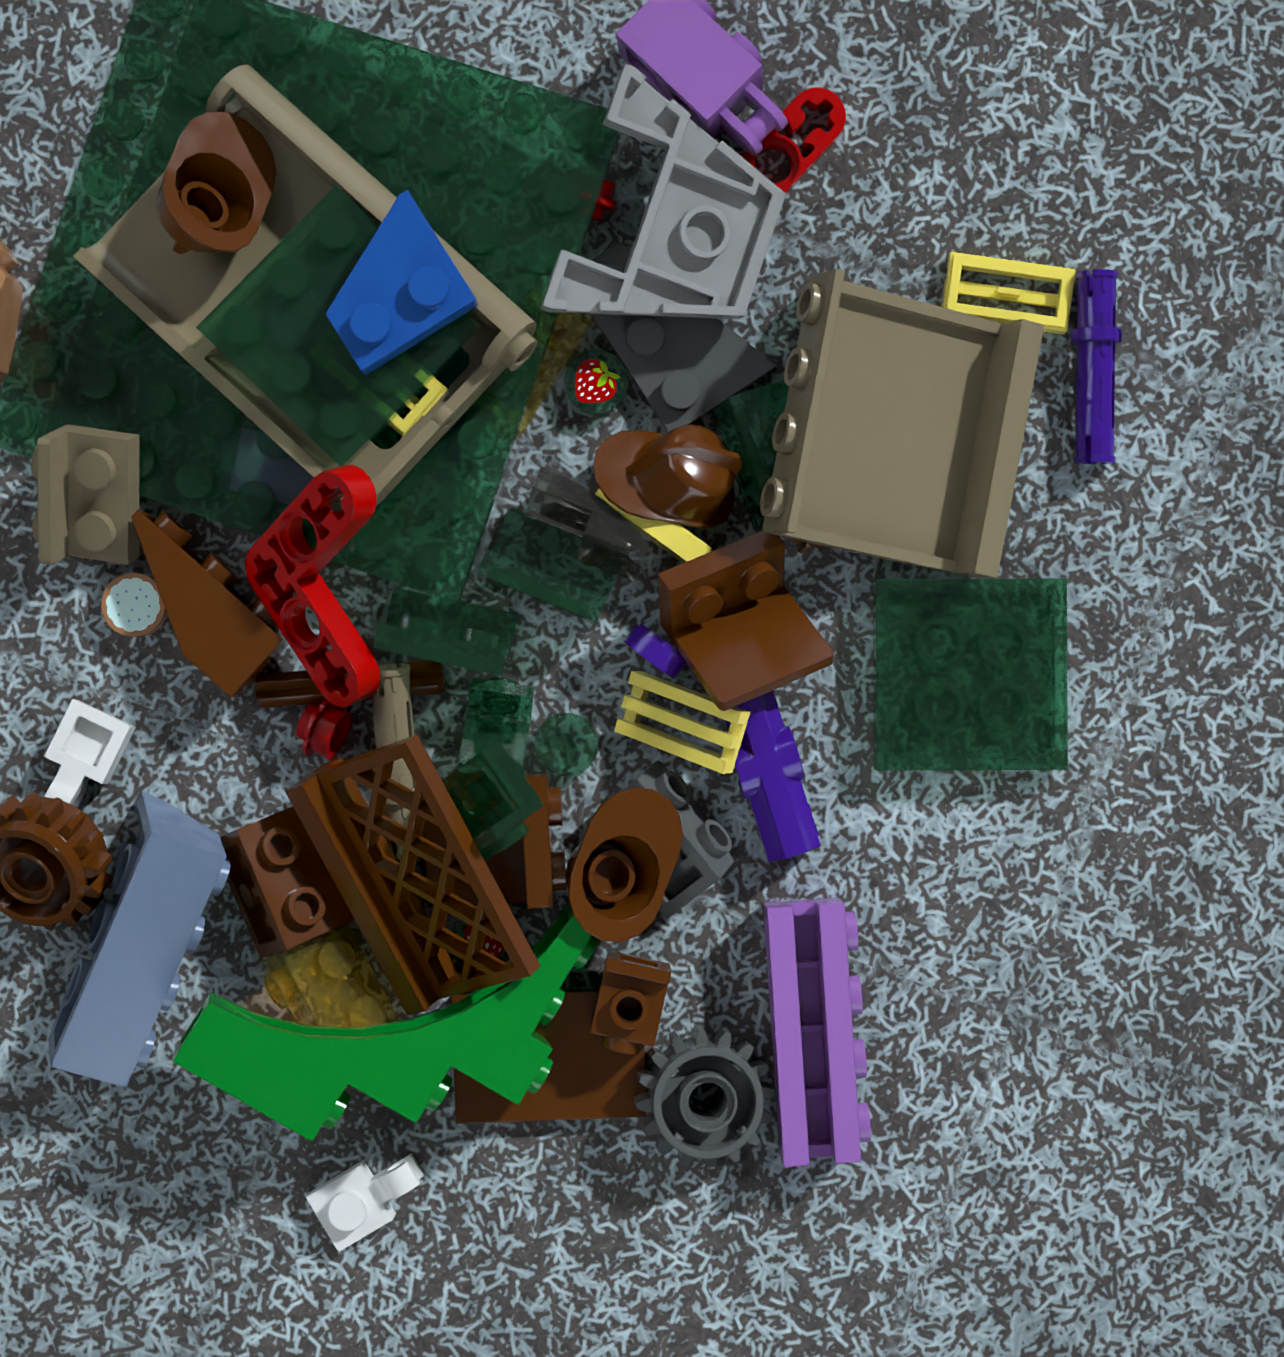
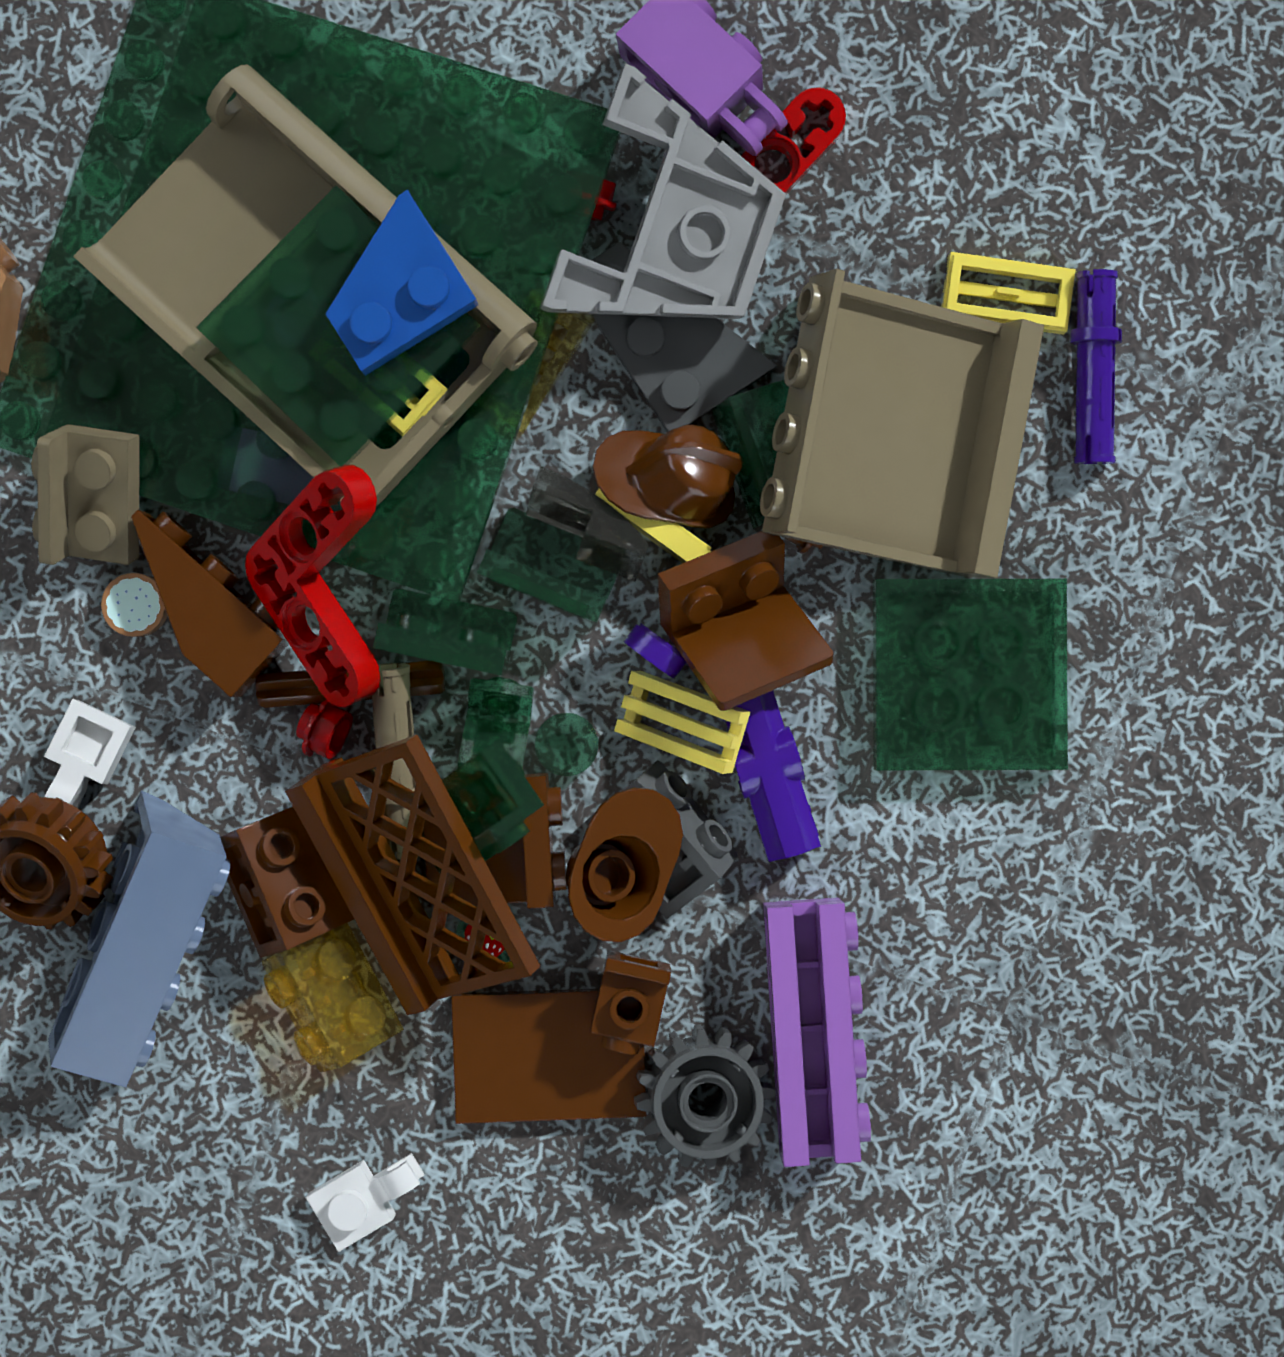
(216, 185): reddish brown piece -> none
(302, 1070): green arch -> none
(596, 382): tile -> none

